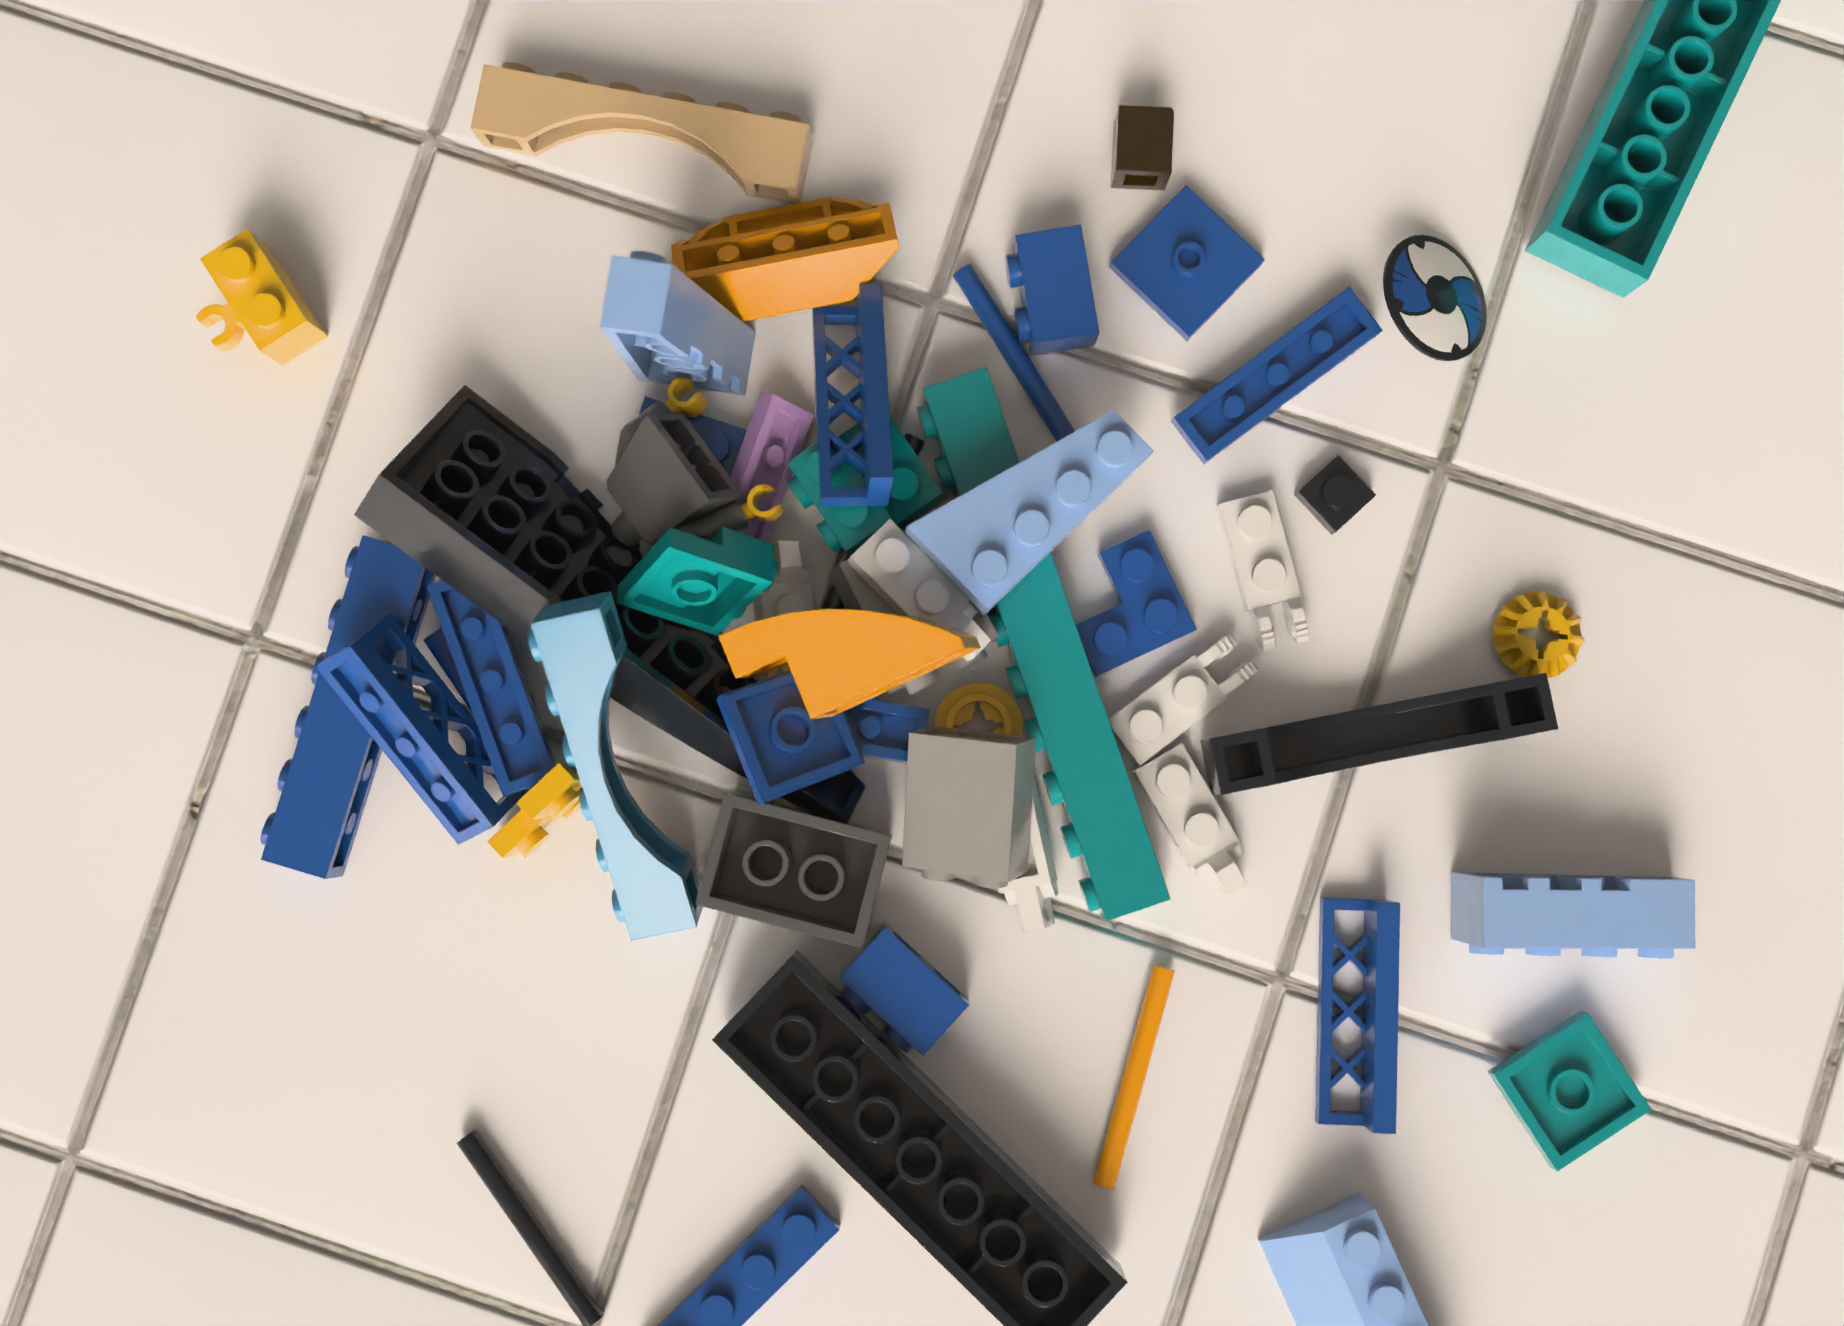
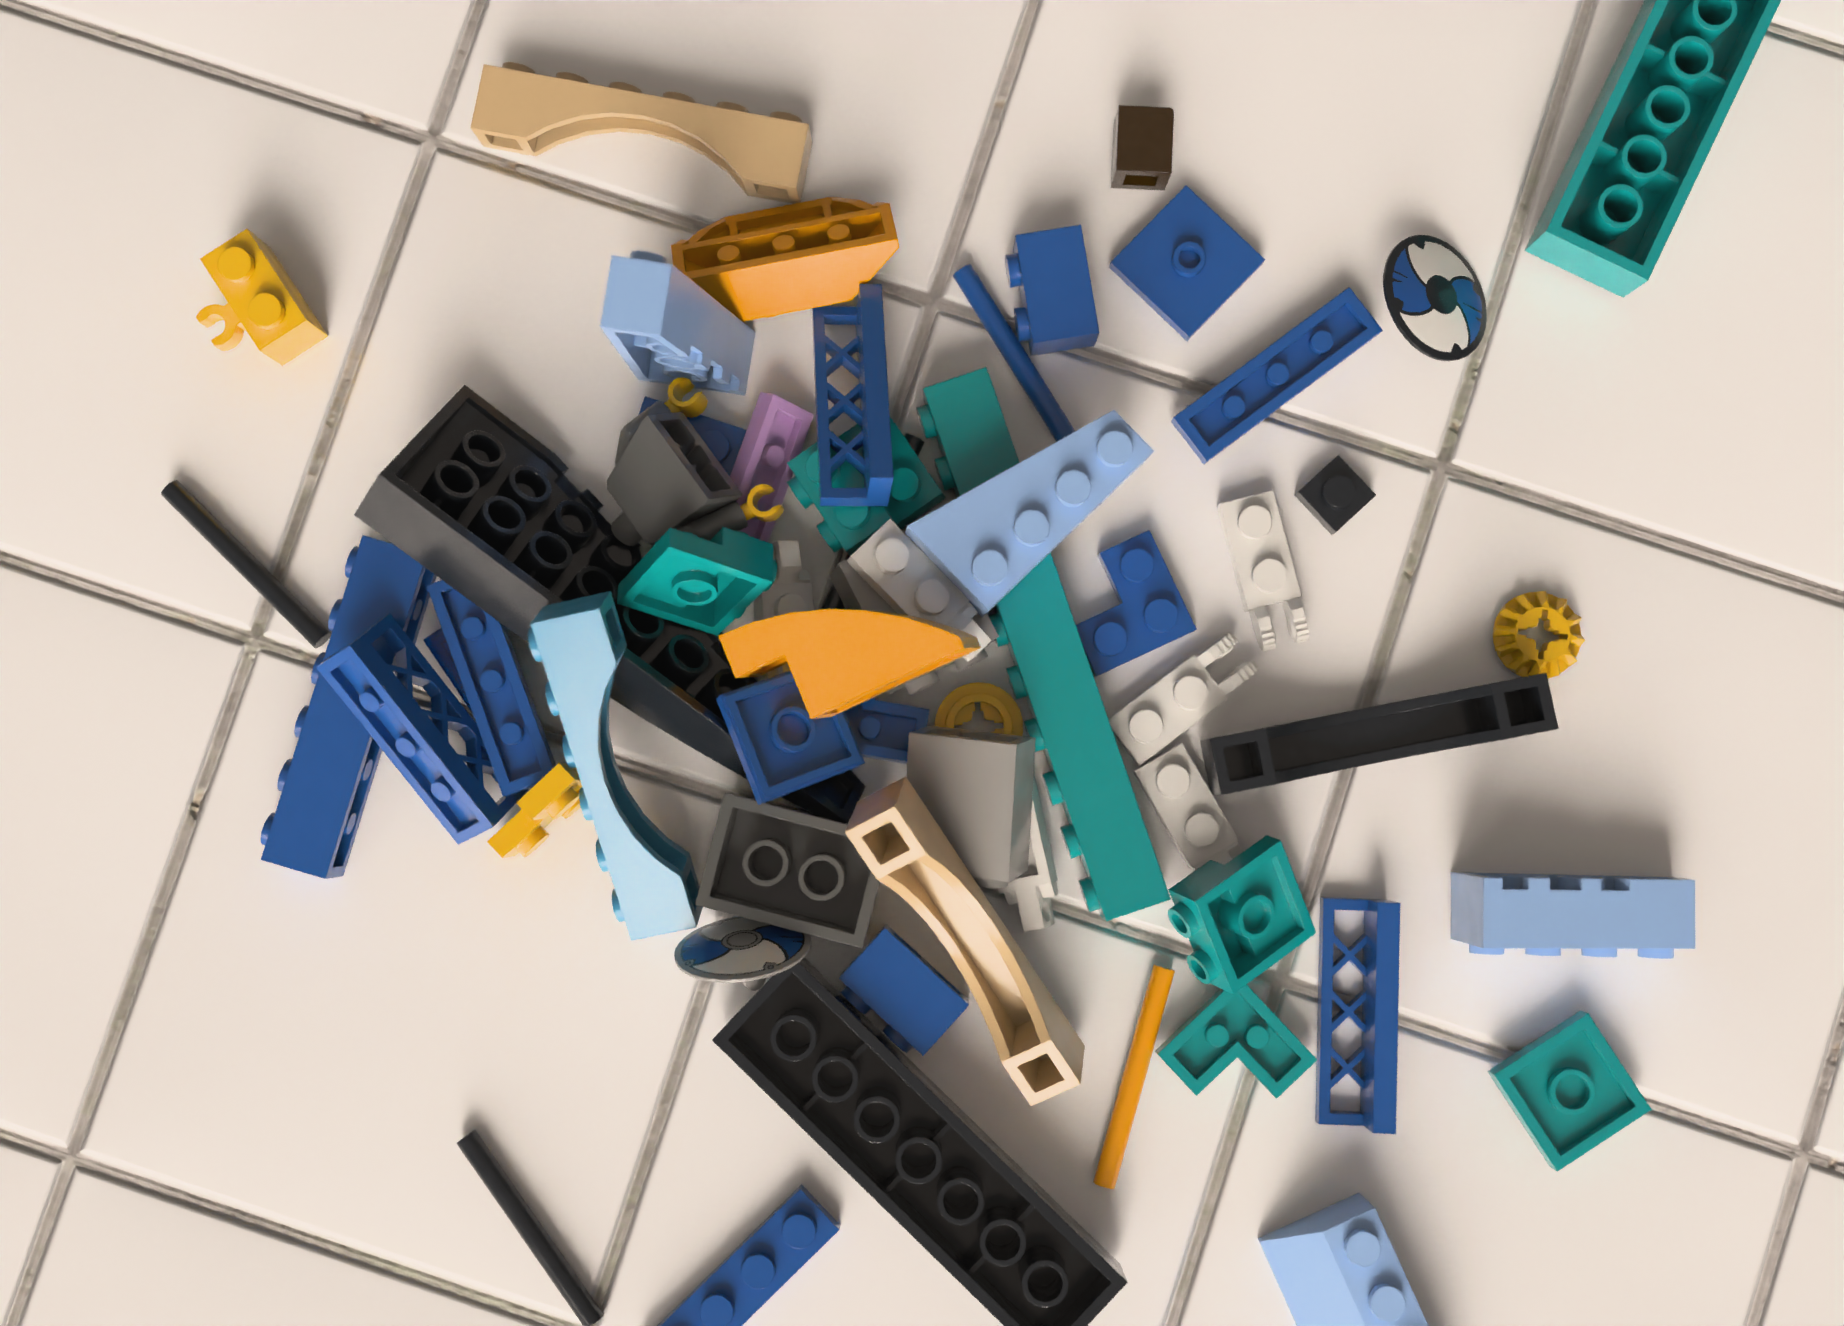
(246, 564): none -> black bar
(740, 951): none -> shield
(919, 863): none -> tan arch
(1230, 1029): none -> teal plate
(1240, 915): none -> teal plate

